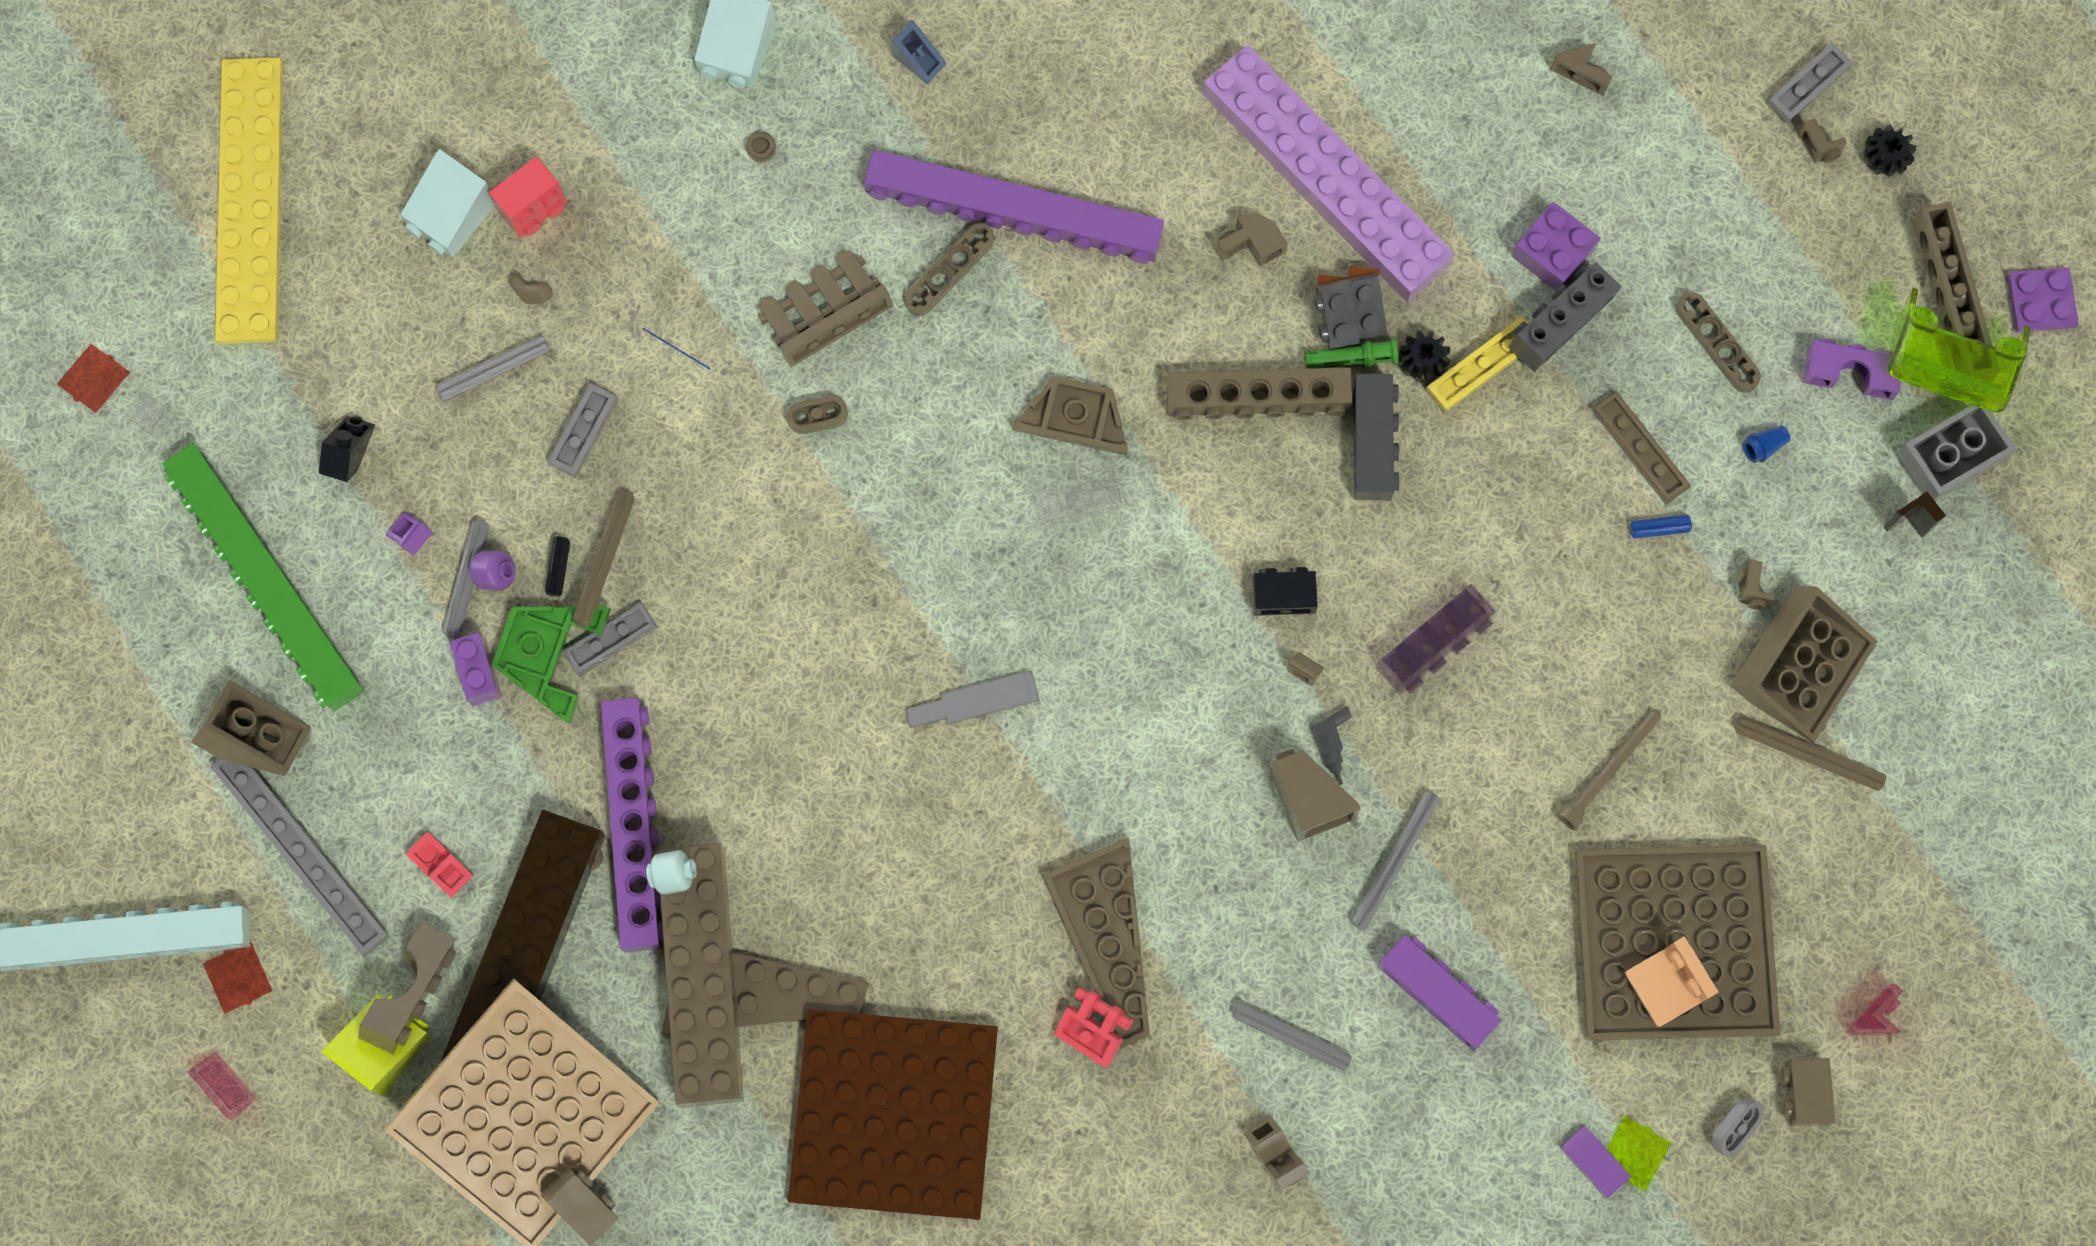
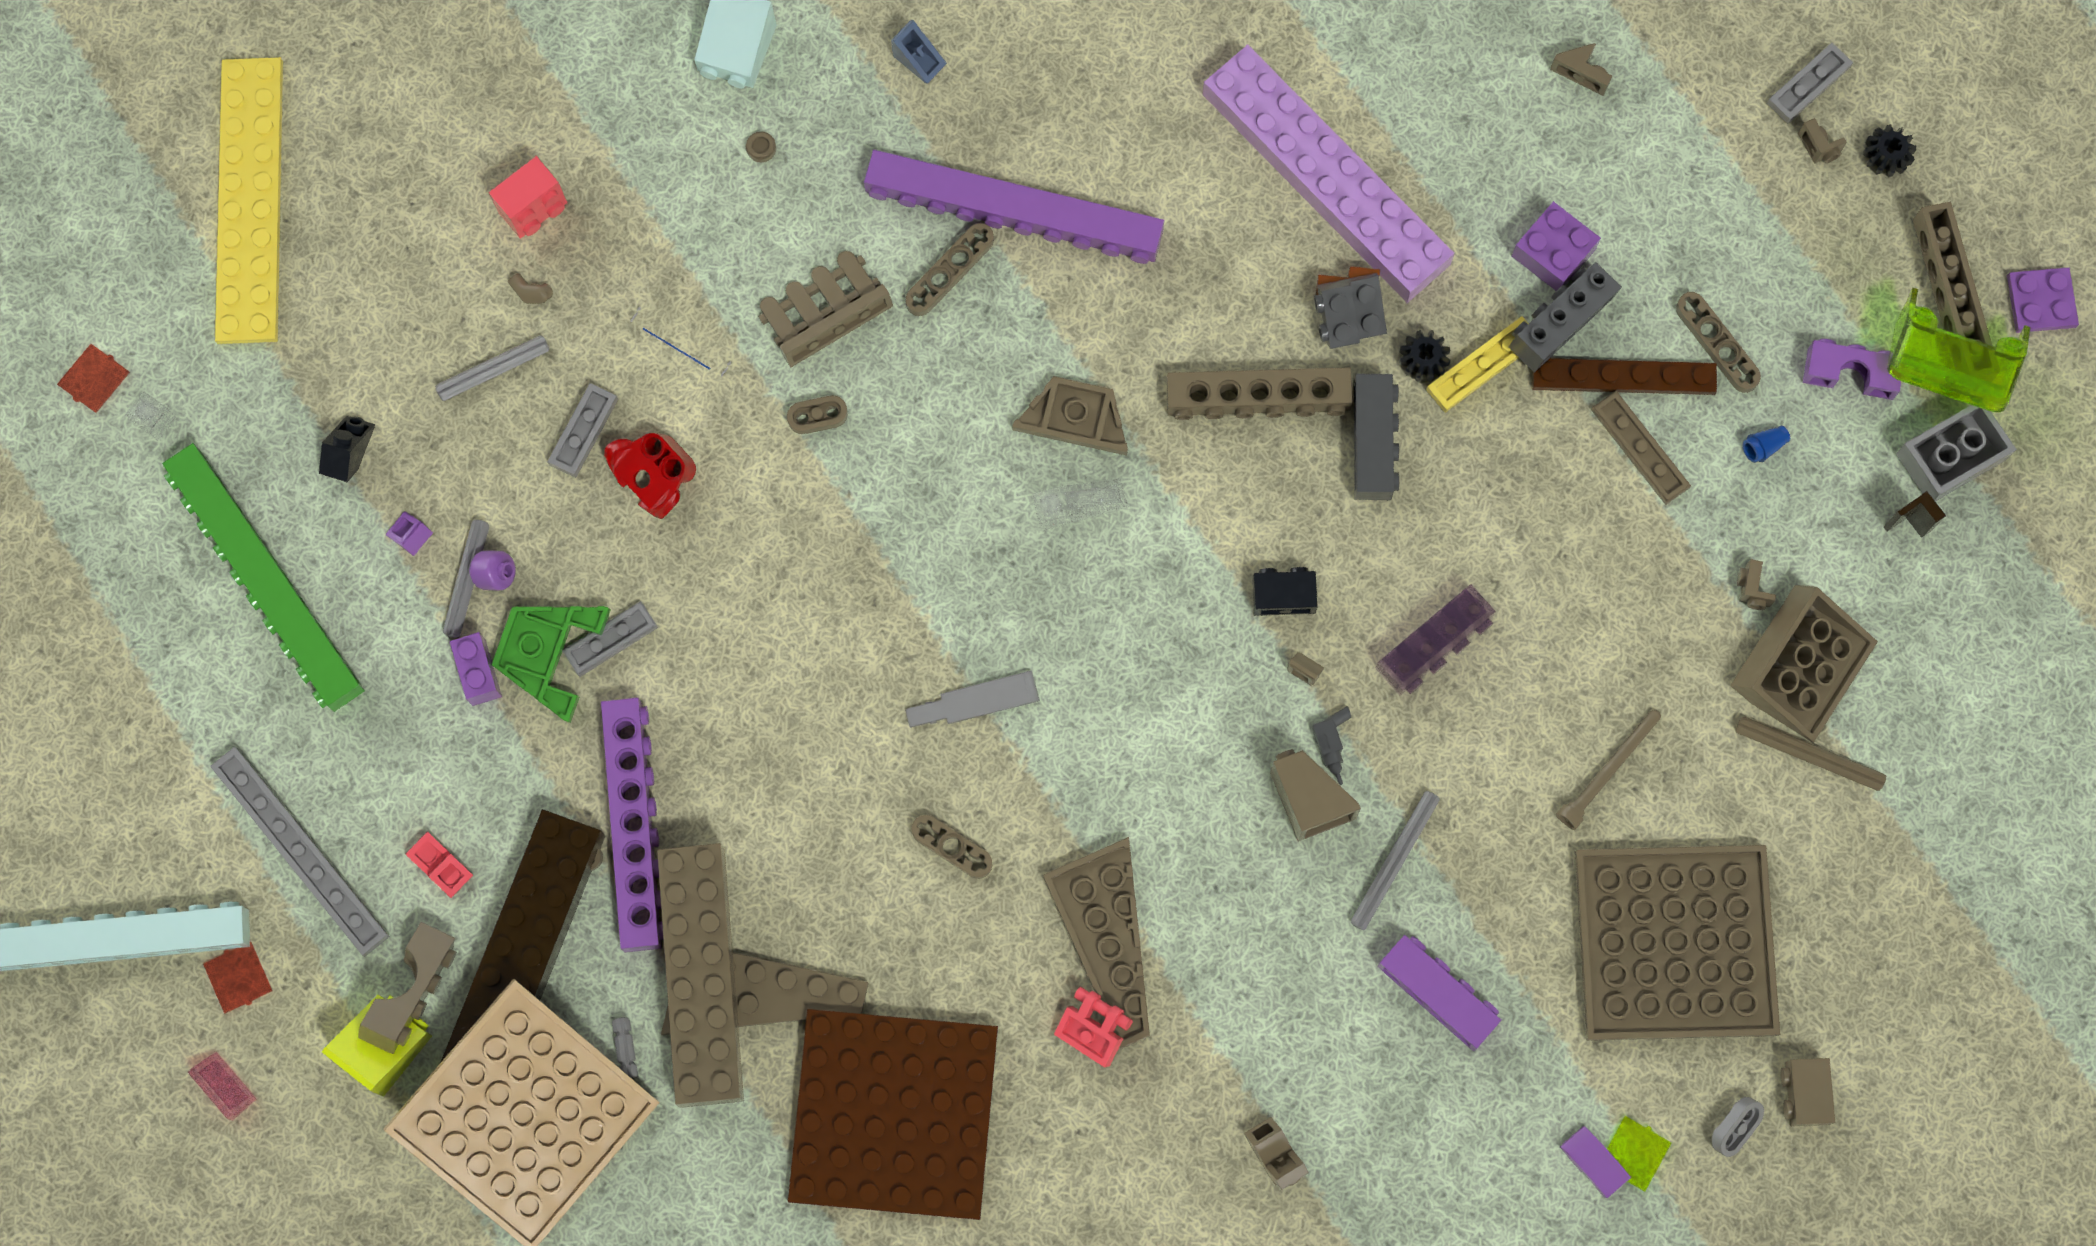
(250, 731): dark tan slope -> none
(447, 205): light aqua slope -> none
(557, 566): black axle -> none
(579, 1205): dark tan brick -> none
(603, 558): dark tan axle -> none
(625, 1046): none -> light grey axle
(629, 457): none -> red piece
(671, 872): light aqua head -> none
(928, 840): none -> dark tan beam
(1257, 234): dark tan brick -> none
(1292, 1036): light grey axle -> none
(1365, 354): bright green pin -> none
(1626, 376): none -> reddish brown plate
(1660, 526): blue axle -> none
(1671, 982): light nougat bracket -> none
(1872, 1020): clear pink slope -> none

